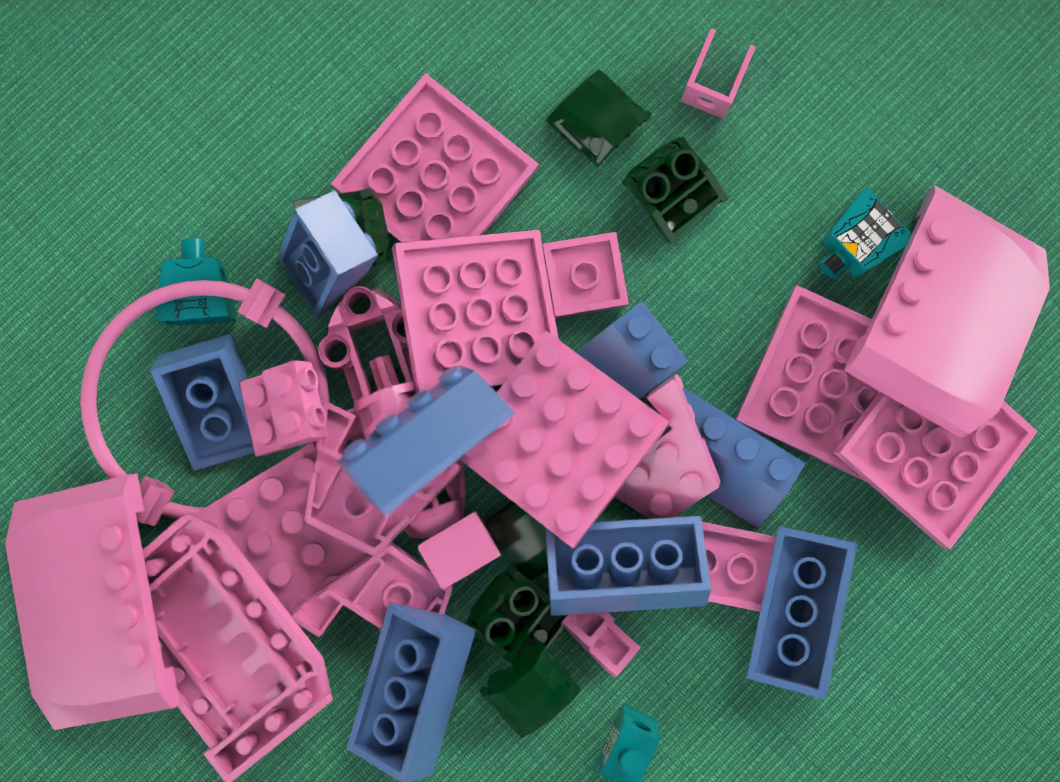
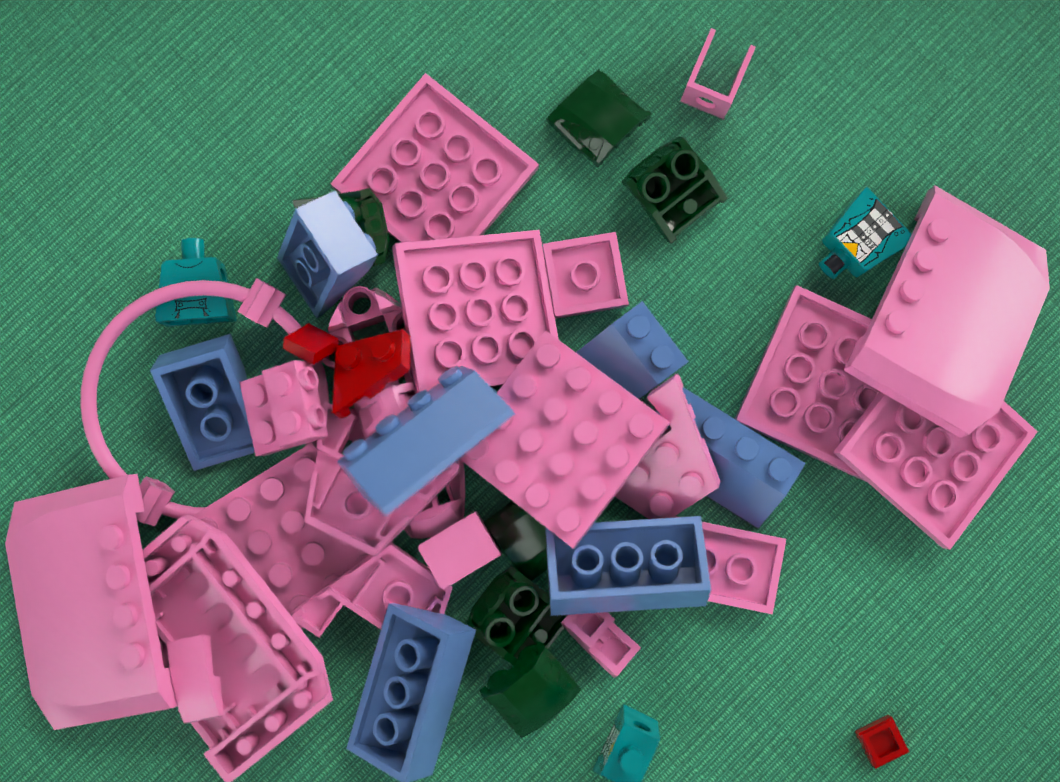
(193, 681): none -> bright pink slope
(310, 343): none -> red tile
(367, 367): none -> red wing
(802, 612): medium blue slope -> none
(882, 741): none -> red tile

